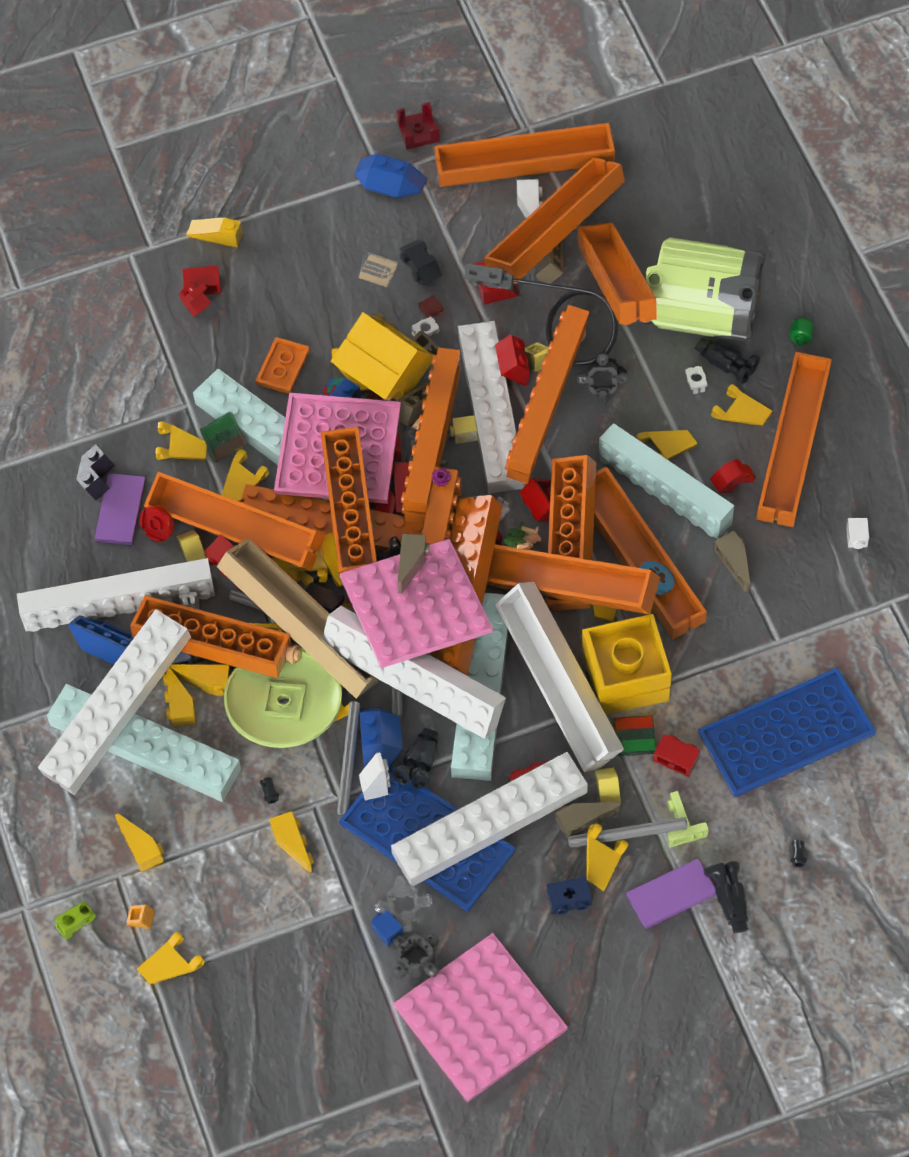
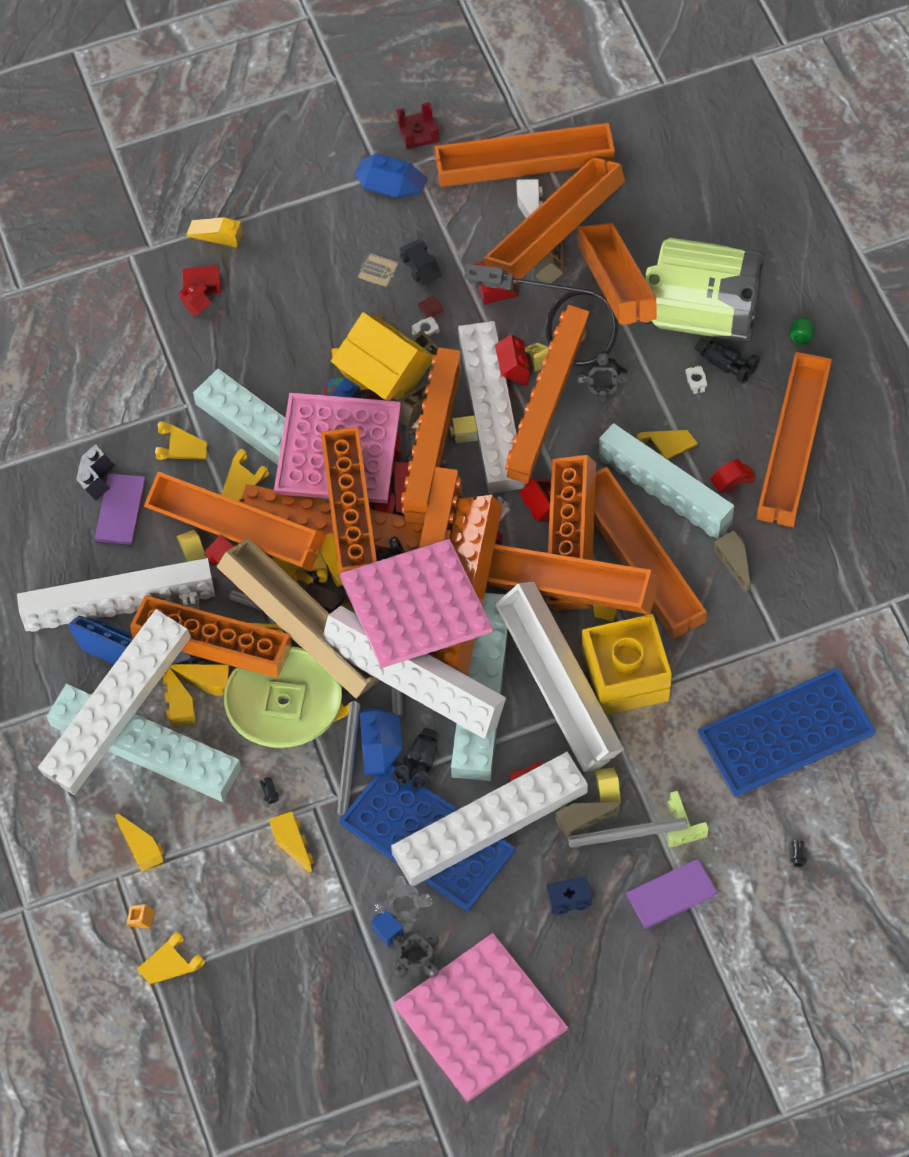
(74, 919): lime leg -> none
(157, 523): red tile -> none
(223, 437): clear green tile -> none
(282, 365): orange plate -> none
(293, 654): light nougat plate -> none
(375, 778): white slope -> none
(411, 558): dark tan slope -> none
(441, 481): magenta plate -> none
(519, 537): piece -> none
(601, 859): yellow flag -> none
(635, 735): tile -> none
(666, 578): dark azure tile -> none
(676, 755): red brick -> none
(730, 896): black piece -> none
(743, 409): yellow flag -> none
(857, 532): white brick -> none

